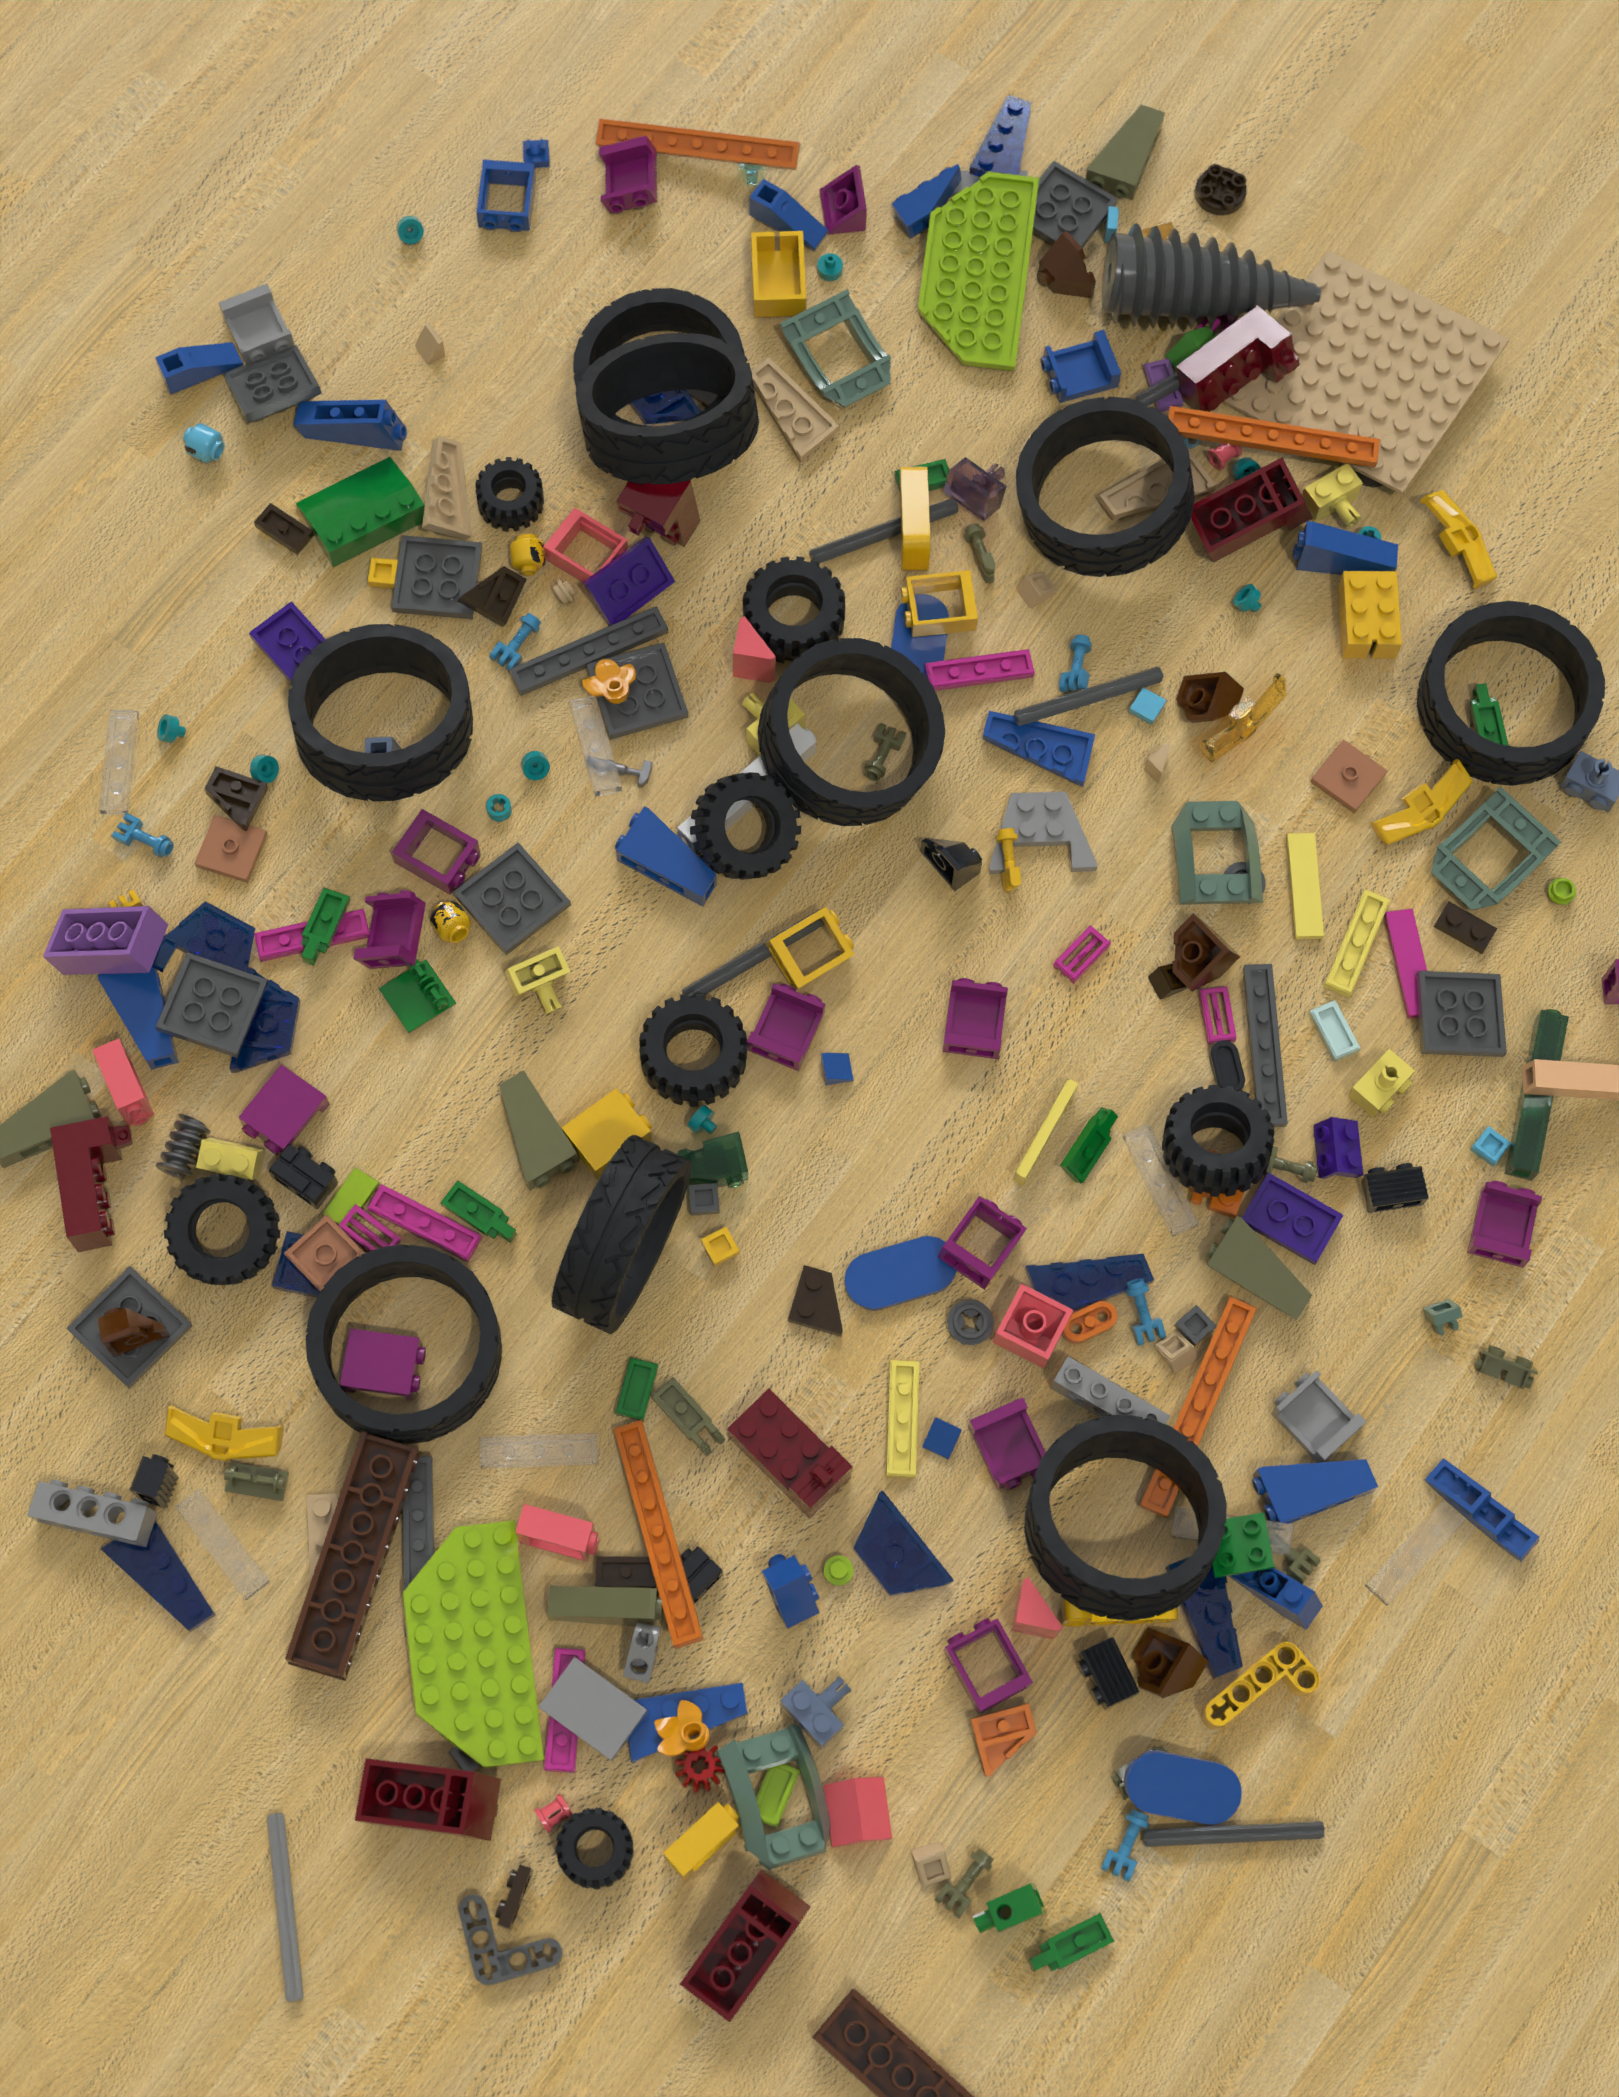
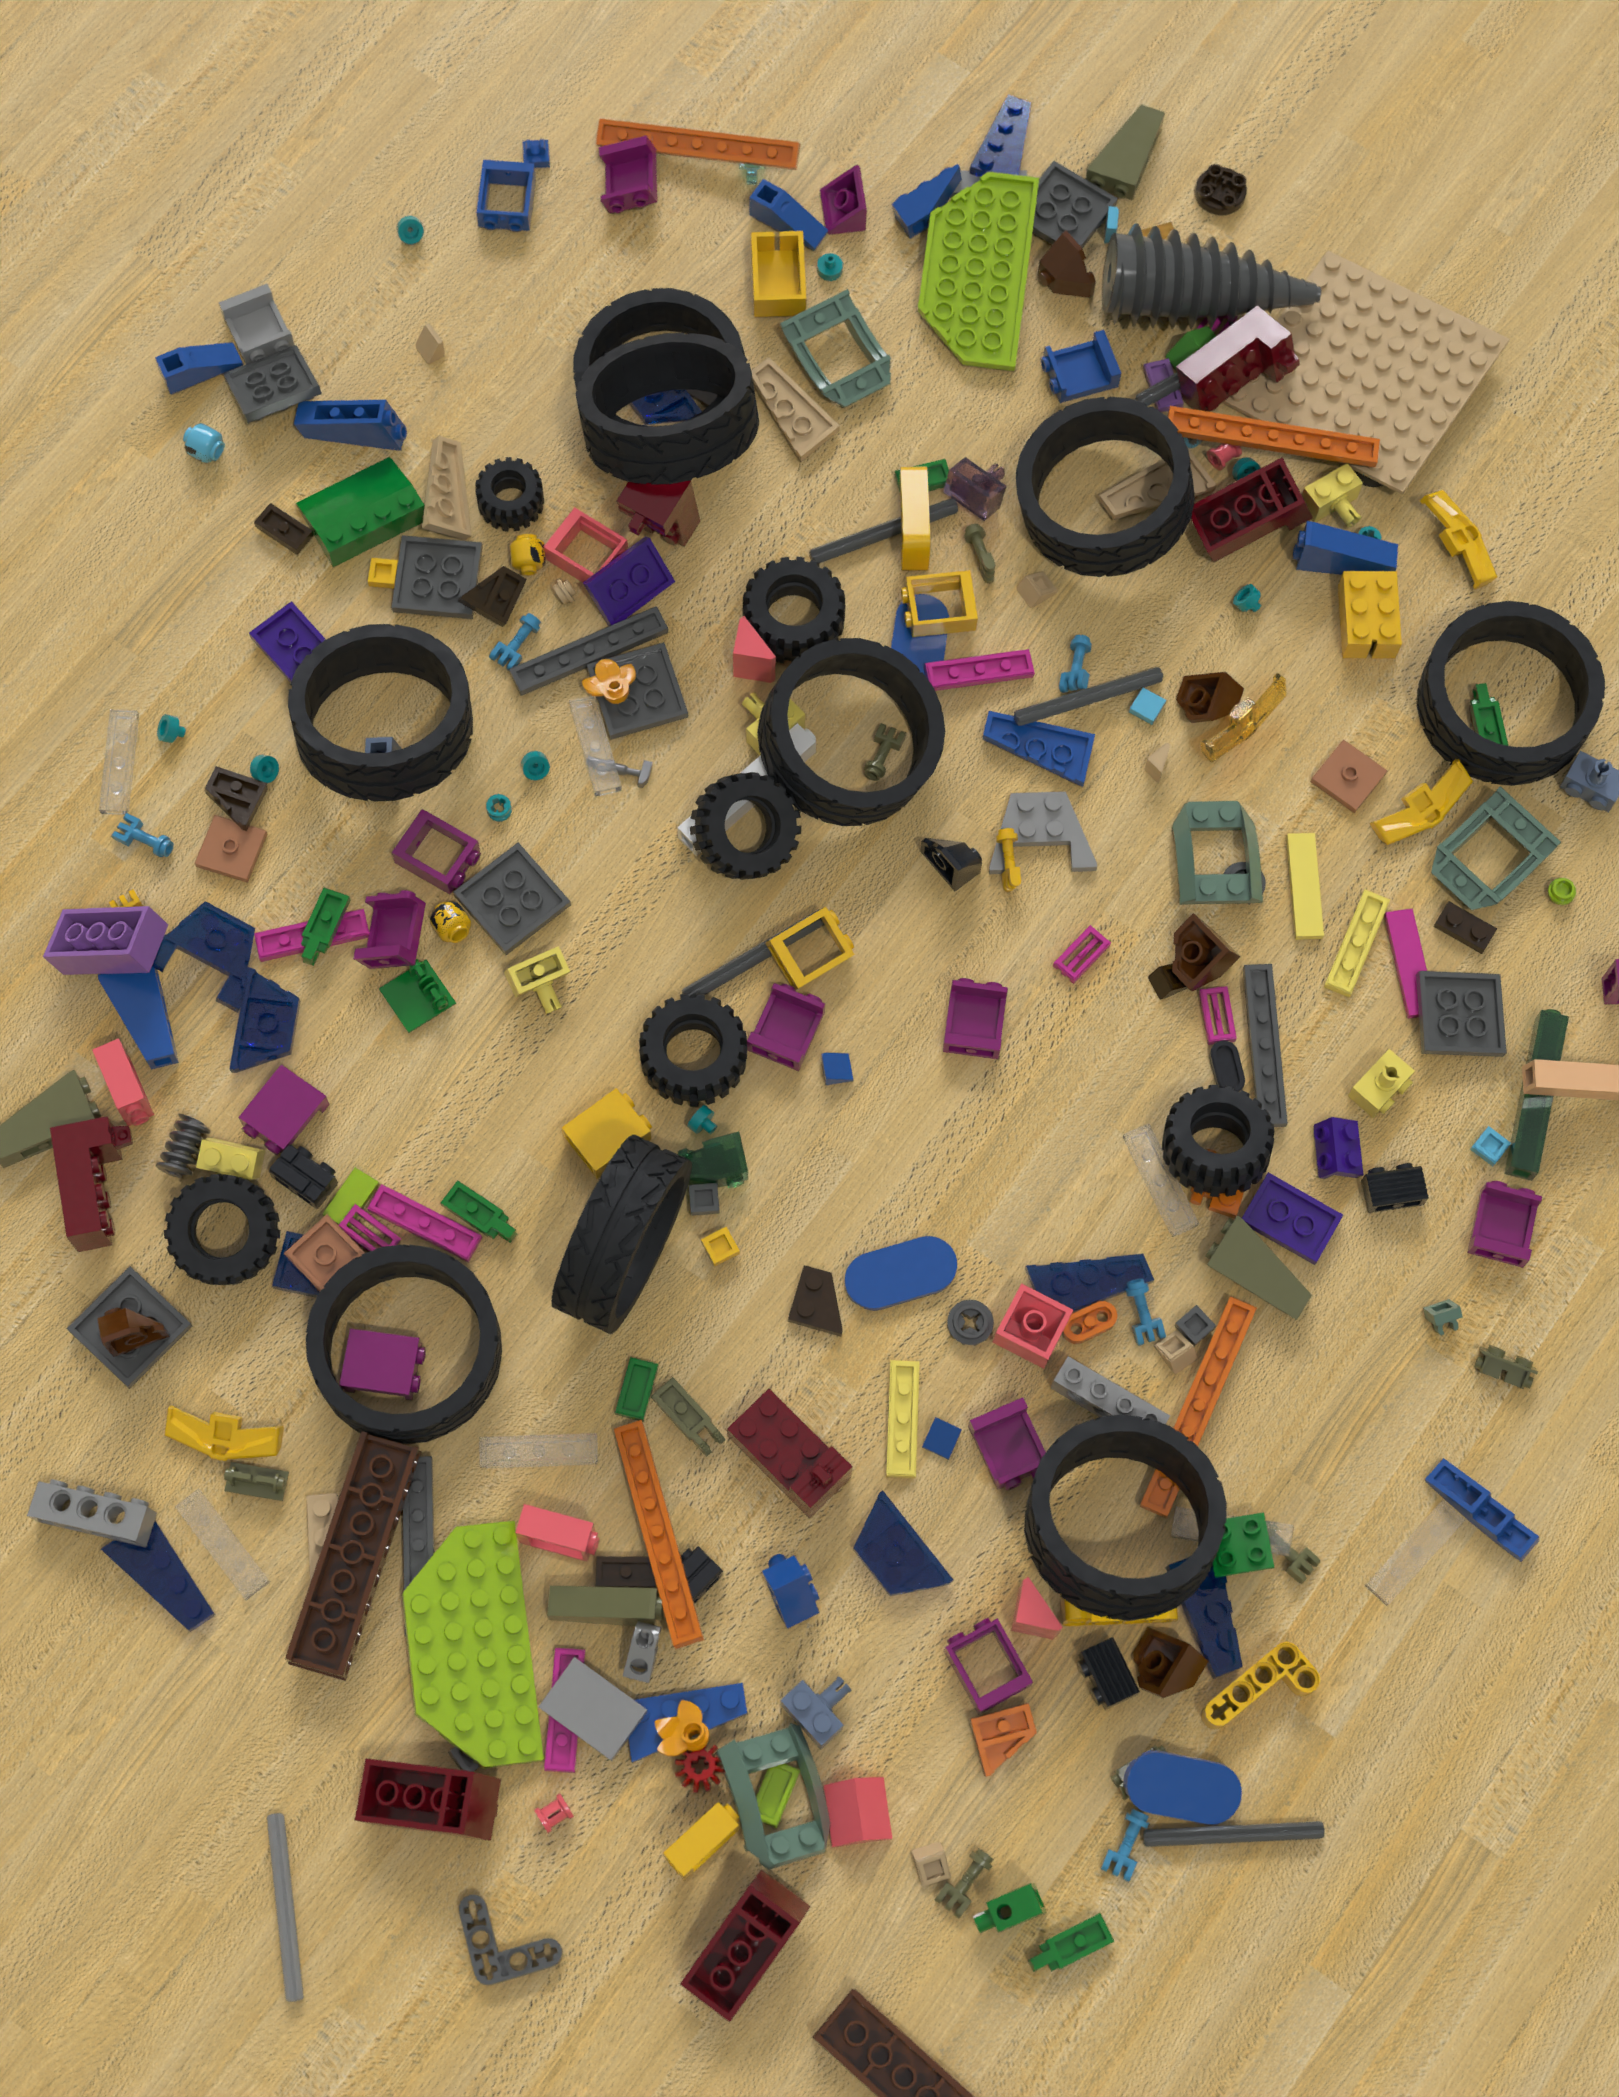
(154, 1480): black brick -> none
(212, 1005): dark grey plate -> none
(509, 1908): dark brown plate -> none
(537, 1135): olive slope -> none
(567, 1848): black tyre -> none
(665, 858): blue slope -> none
(838, 1570): lime plate -> none
(967, 1263): magenta window -> none
(1045, 1132): light yellow tile -> none
(1089, 1145): green hinge -> none
(1282, 1594): blue slope -> none
(1307, 1171): olive hinge -> none
(1310, 1488): blue slope -> none
(1316, 1417): light grey panel -> none
(1334, 1031): light aqua tile -> none

